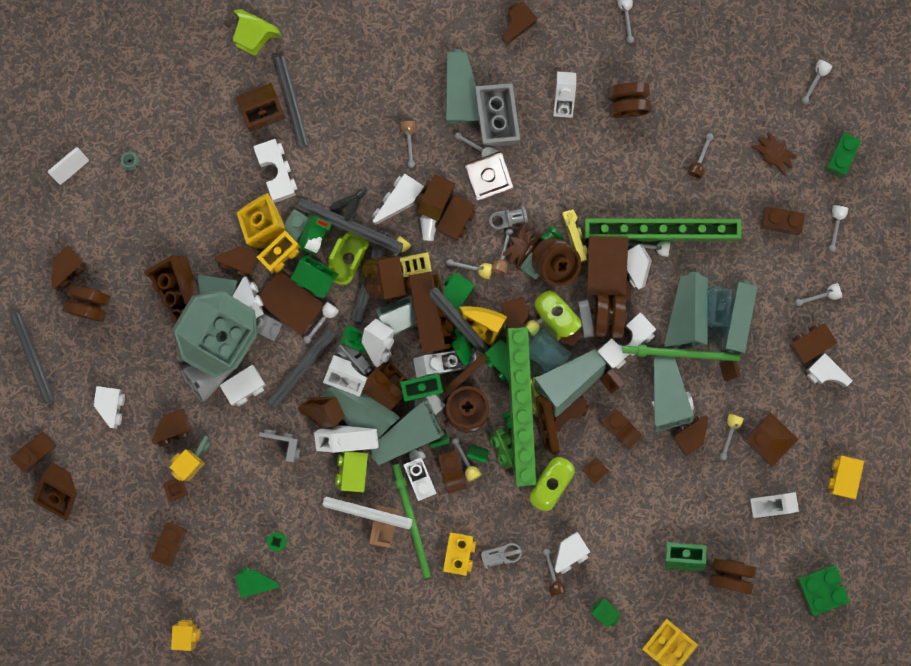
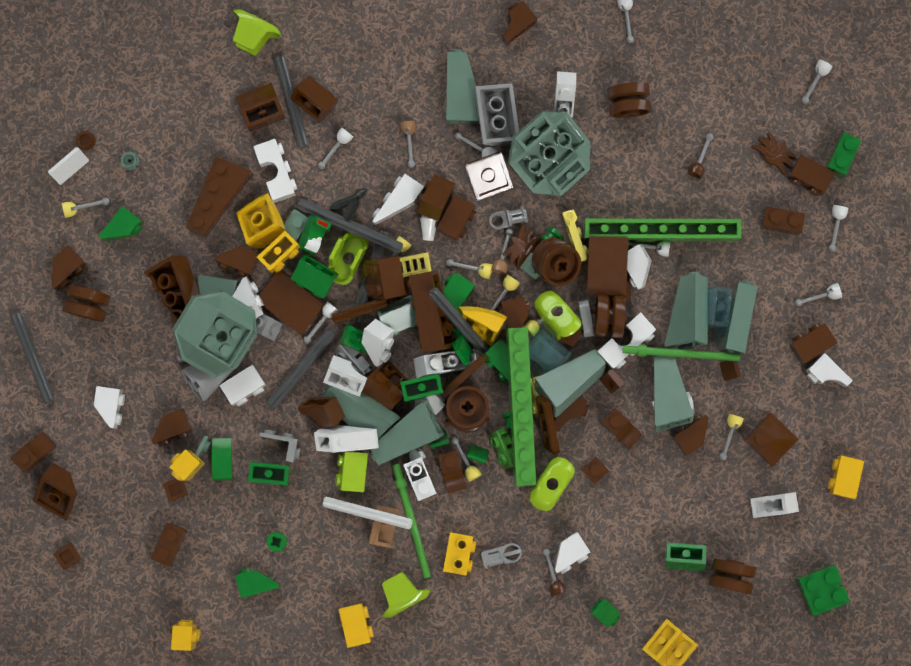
(67, 556): none -> reddish brown plate
(70, 208): none -> hinge
(85, 140): none -> reddish brown plate
(122, 226): none -> green slope
(217, 194): none -> reddish brown wedge
(222, 459): none -> green slope
(269, 473): none -> green brick
(314, 99): none -> reddish brown brick
(343, 137): none -> hinge
(355, 625): none -> yellow brick
(359, 310): none -> reddish brown axle
(401, 594): none -> lime piece
(509, 284): none -> light yellow hinge
(563, 165): none -> sand green piece
(811, 175): none -> reddish brown brick

